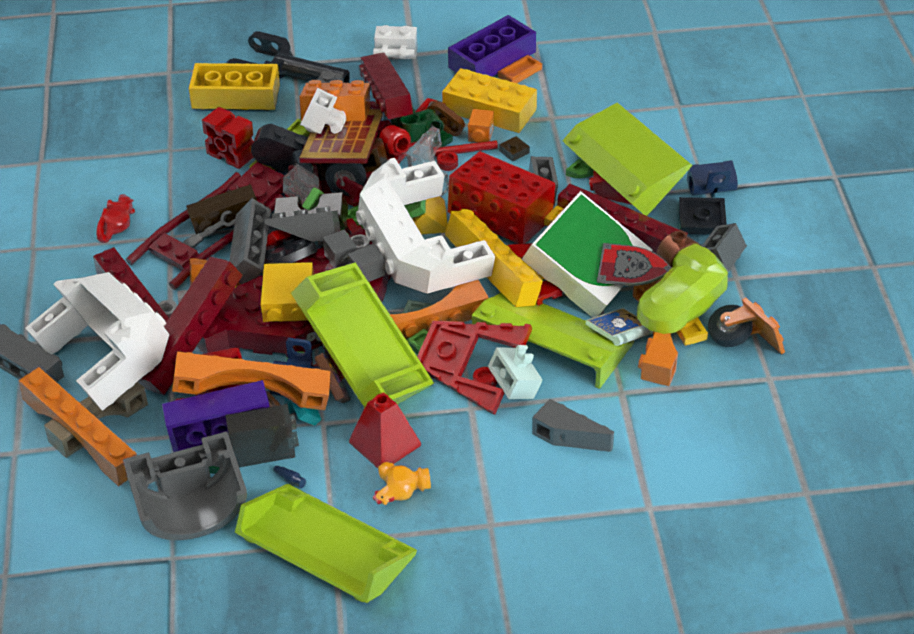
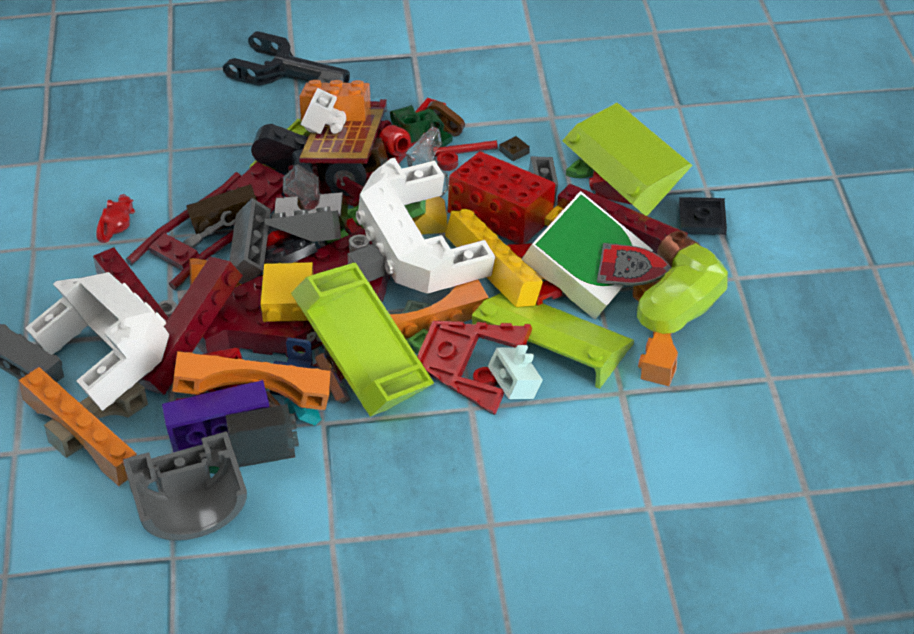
(228, 137): red brick -> none
(234, 86): yellow brick -> none
(290, 476): dark blue piece -> none
(312, 199): bright green tile -> none
(324, 541): lime slope -> none
(337, 248): dark grey brick -> none
(383, 432): red slope -> none
(386, 85): dark red brick -> none
(396, 41): white brick -> none
(400, 482): light orange animal -> none
(480, 125): orange brick -> none
(493, 47): dark purple brick -> none
(510, 101): yellow brick -> none
(520, 69): orange tile -> none
(570, 429): dark grey slope -> none
(619, 326): piece -> none
(693, 332): yellow plate -> none
(712, 178): dark blue piece -> none
(726, 244): dark grey brick -> none
(734, 325): plate -> none

